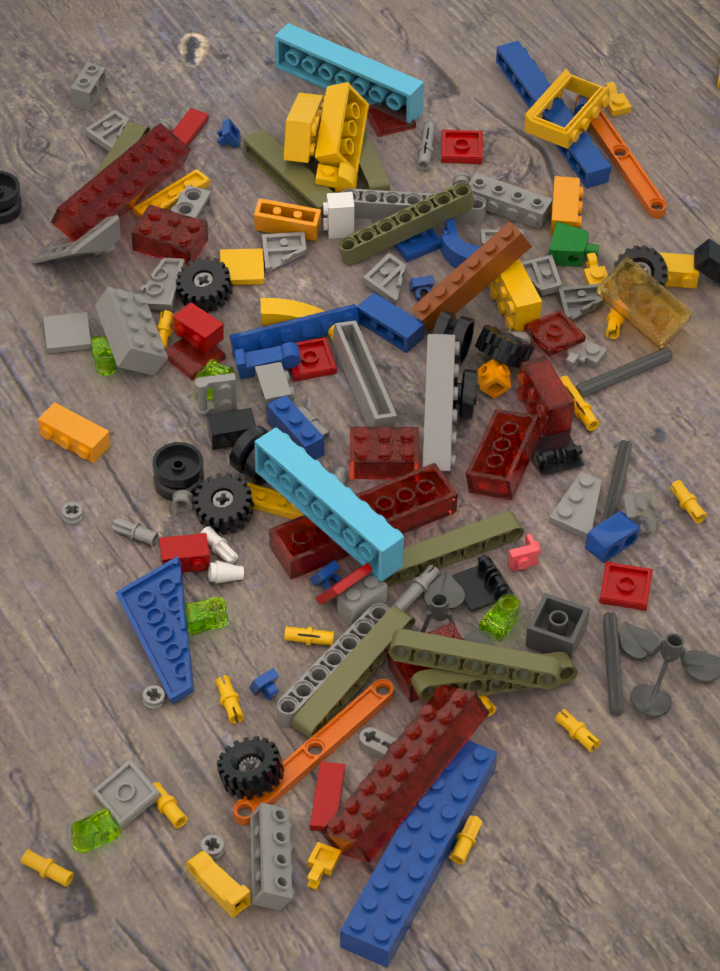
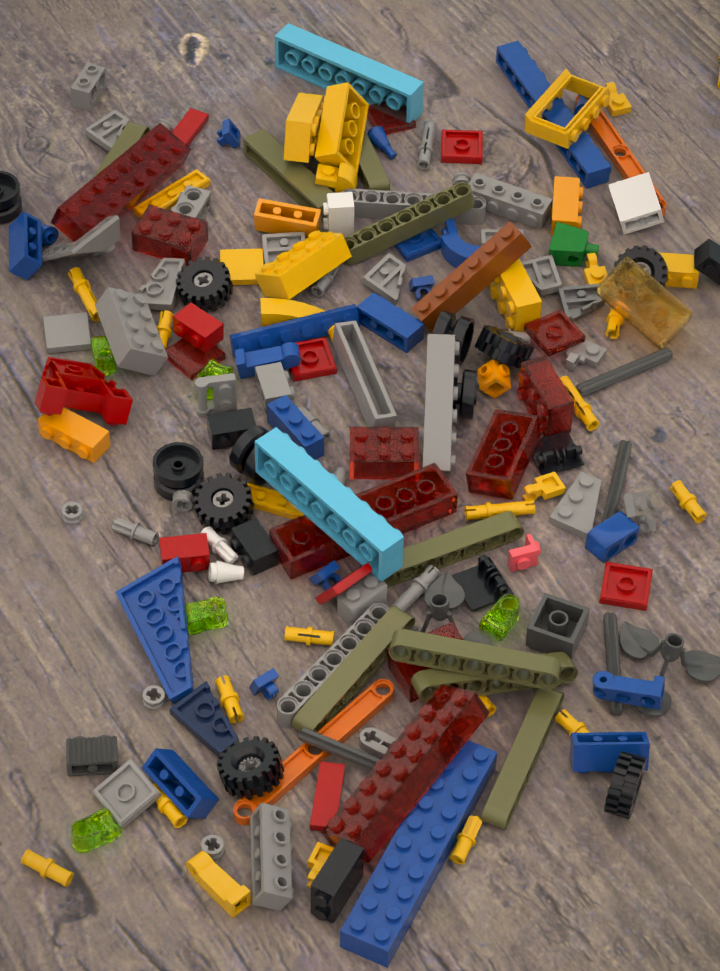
(25, 245): none -> blue brick
(49, 234): none -> blue cone
(81, 388): none -> red wedge
(83, 289): none -> yellow pin
(91, 755): none -> dark grey brick
(180, 783): none -> blue brick
(204, 719): none -> dark blue wing
(254, 546): none -> black brick
(302, 264): none -> yellow brick
(321, 285): none -> light grey axle
(337, 880): none -> black brick
(338, 748): none -> dark grey axle
(379, 139): none -> blue cone
(489, 510): none -> yellow pin
(522, 758): none -> olive beam
(545, 486): none -> yellow plate
(602, 749): none -> blue brick
(625, 785): none -> black wheel
(629, 690): none -> blue leg
(636, 203): none -> white brick

